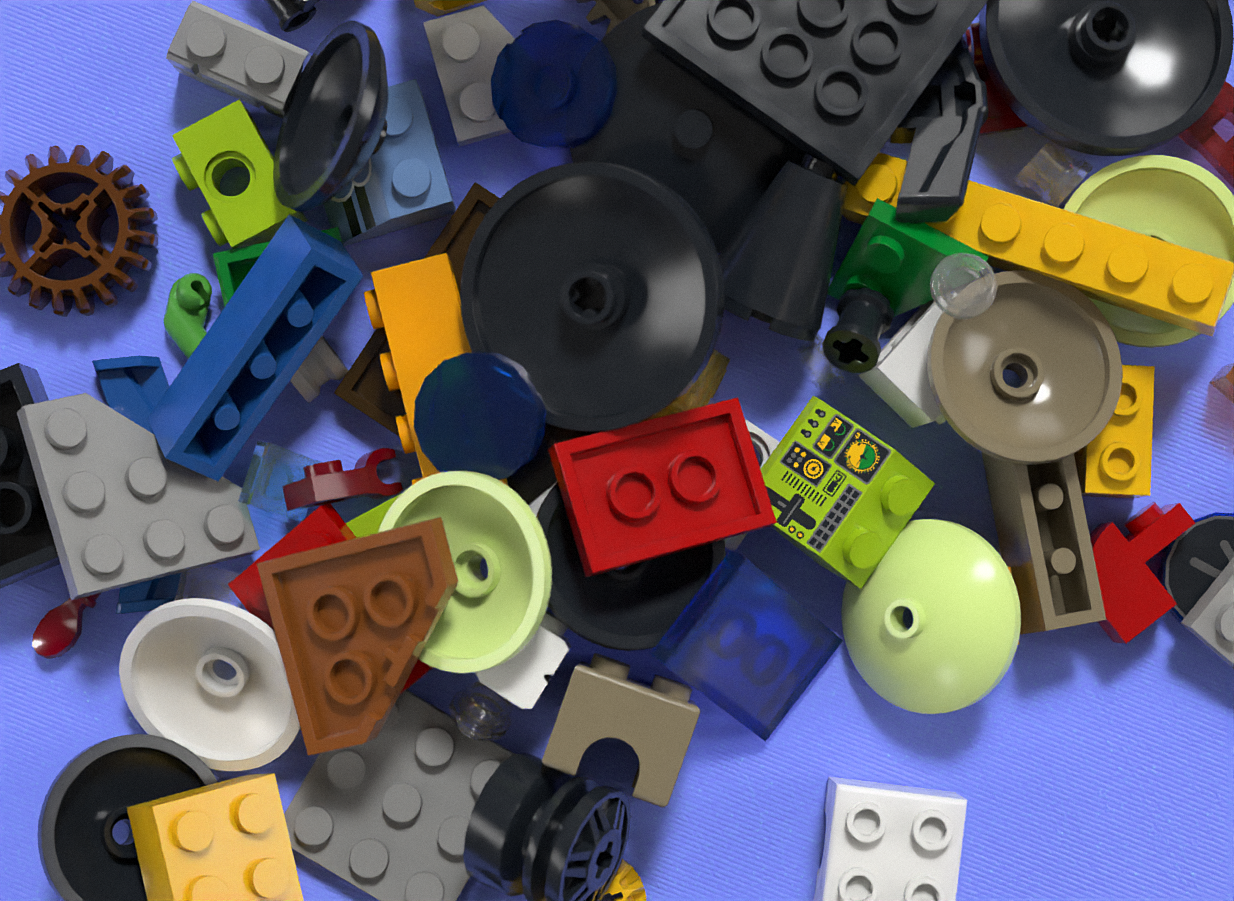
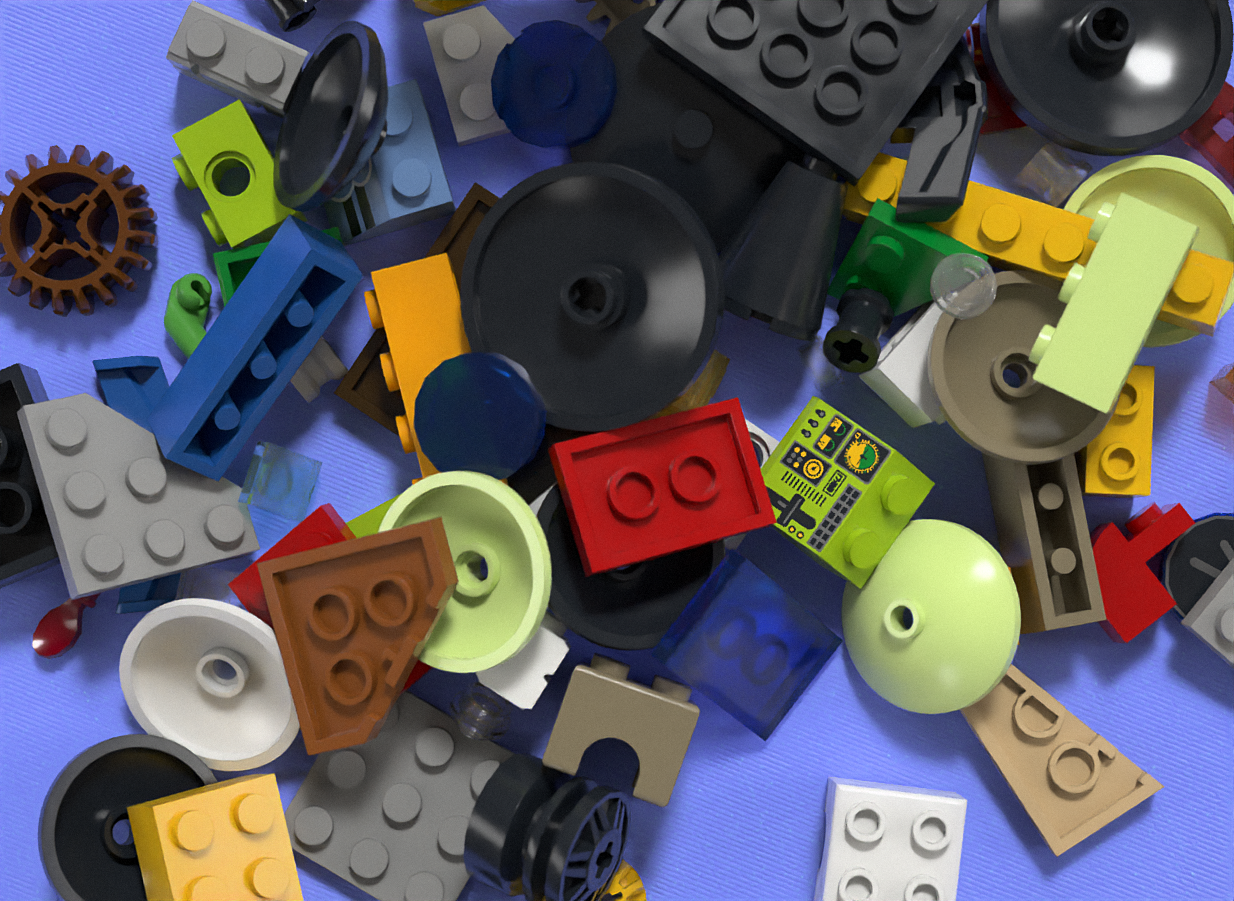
(330, 484): dark red plate -> none
(1054, 762): none -> tan wing
(1112, 301): none -> yellowish green brick

